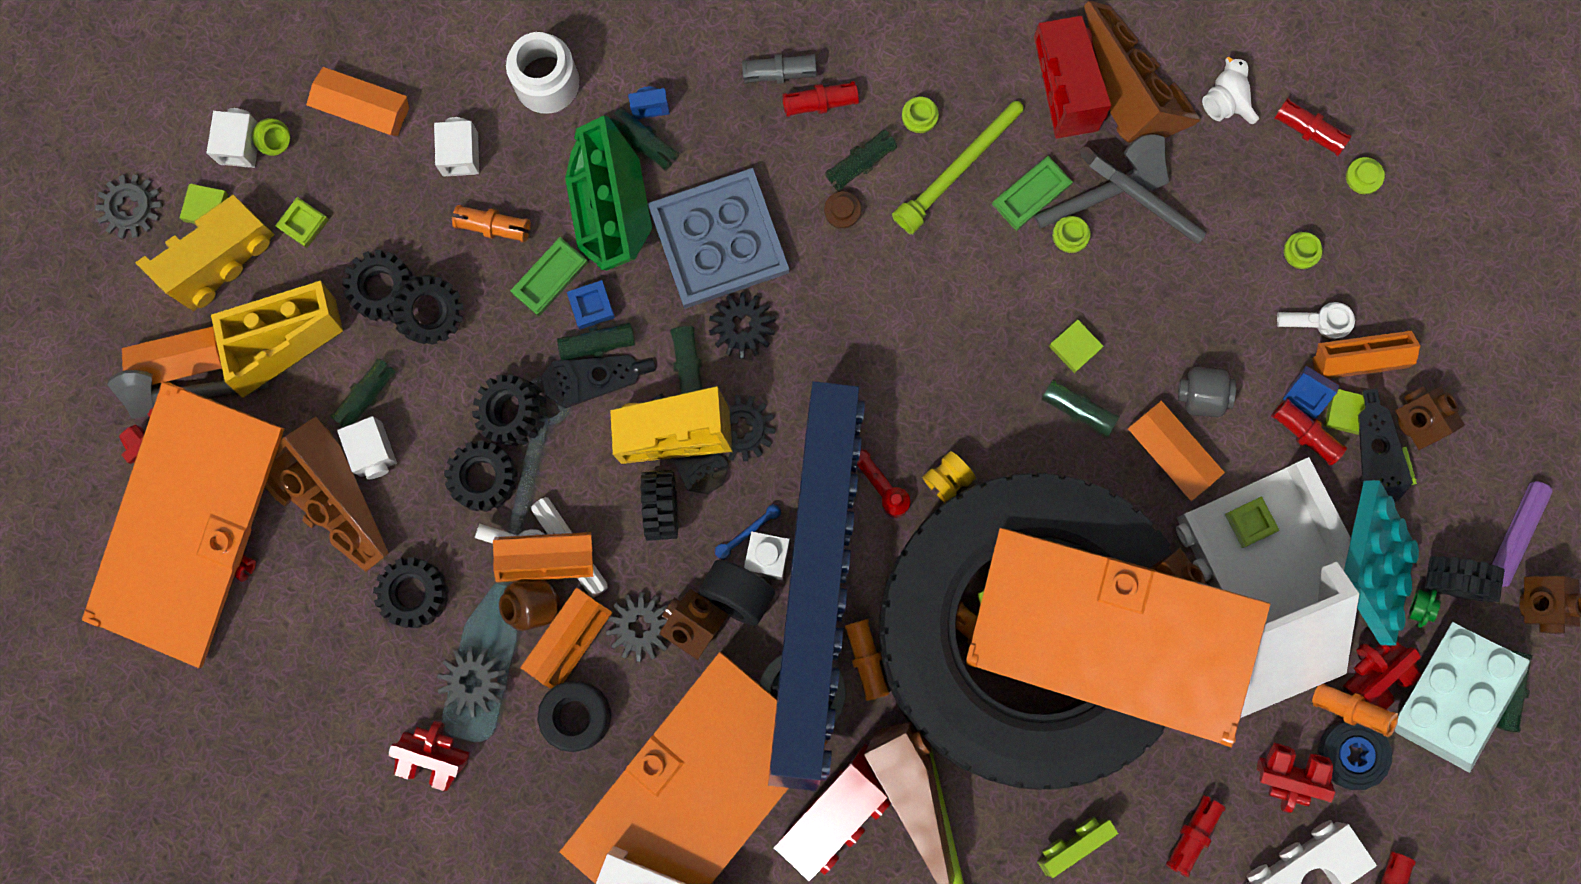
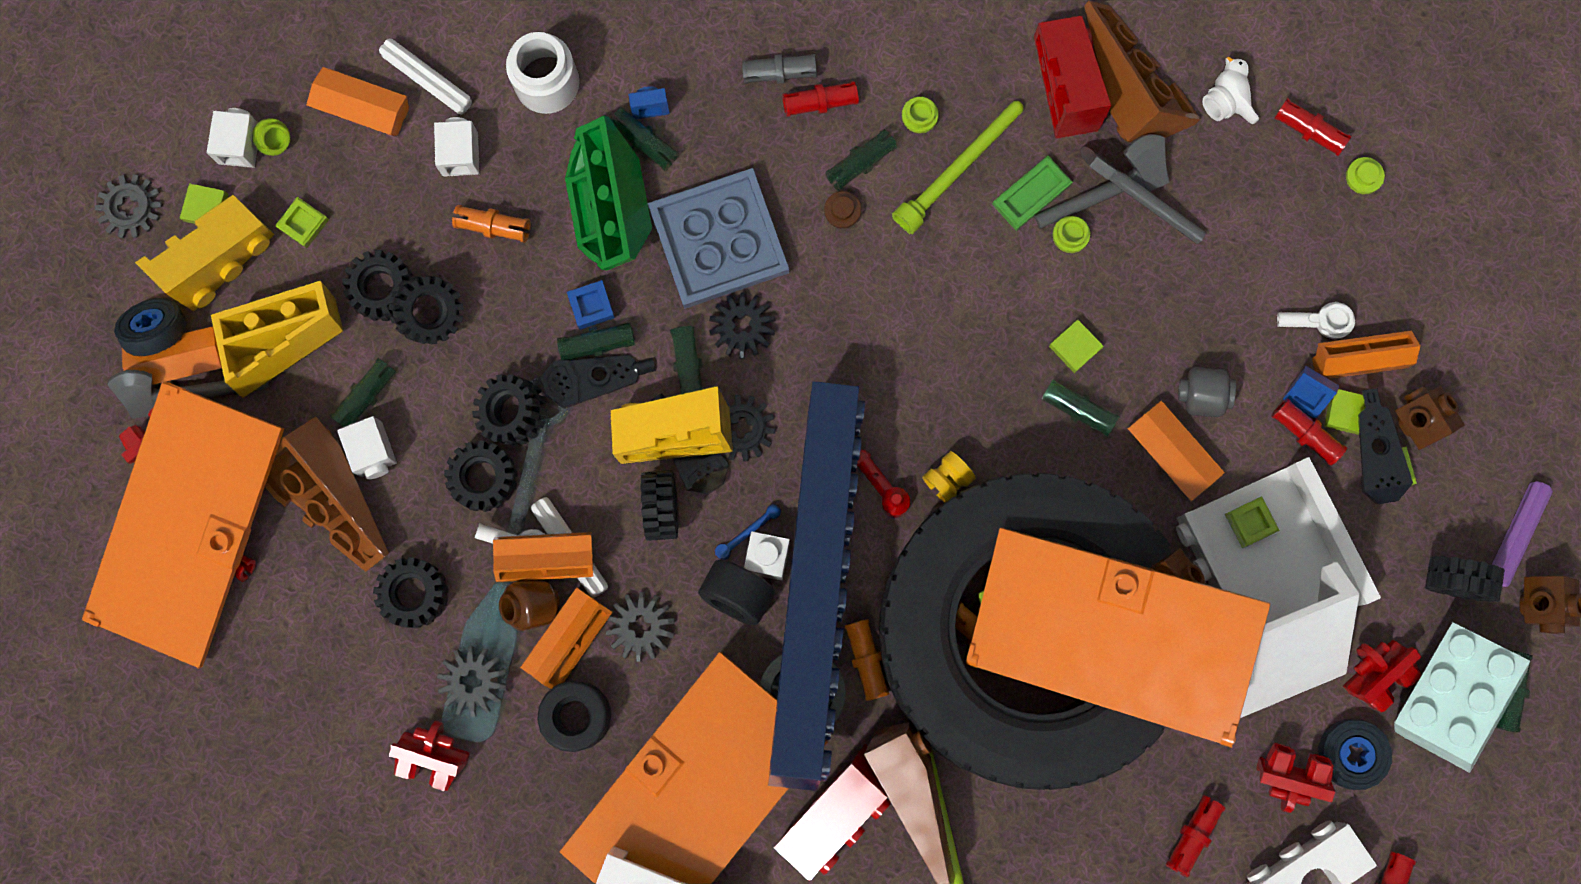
(150, 327): none -> black bush
(425, 76): none -> white axle
(549, 276): bright green tile -> none
(692, 623): reddish brown brick -> none
(1063, 854): lime plate -> none
(1303, 250): lime plate -> none
(1355, 709): orange pin -> none
(1381, 562): teal plate -> none
(1424, 607): green plate -> none

